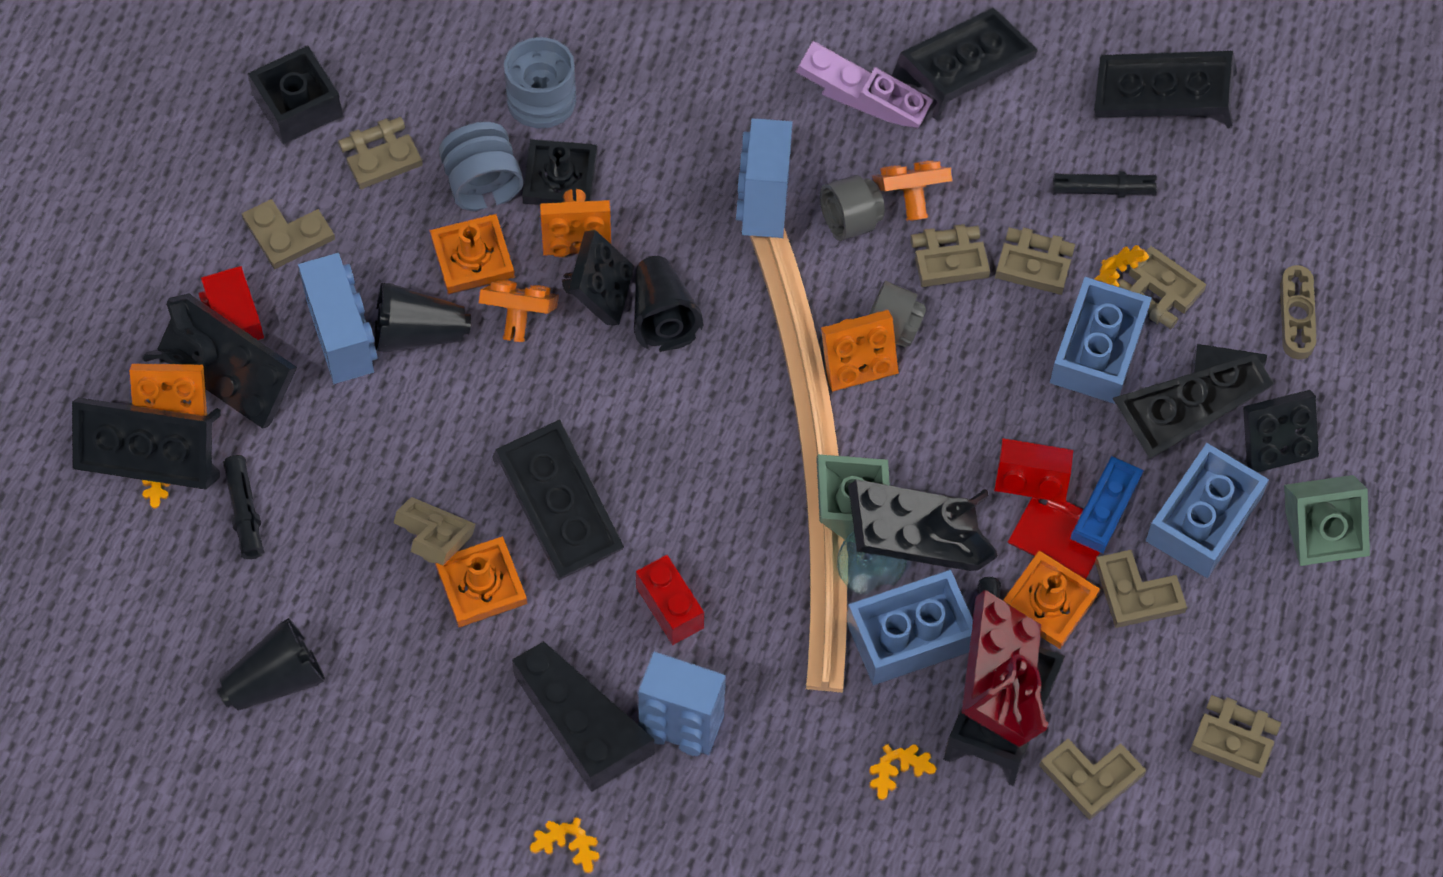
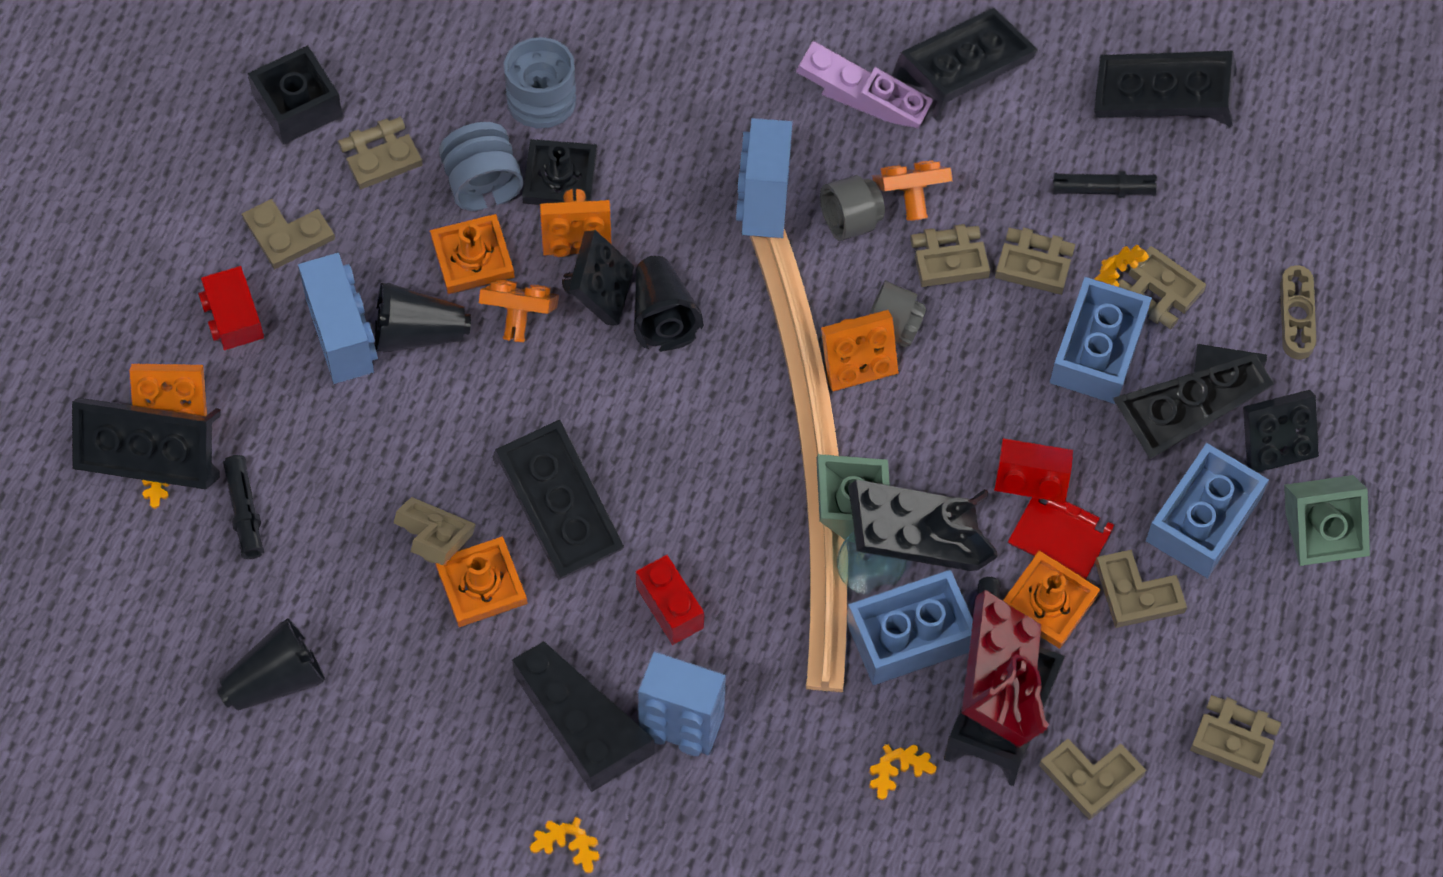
(234, 363): black plate -> none
(1107, 504): blue tile -> none

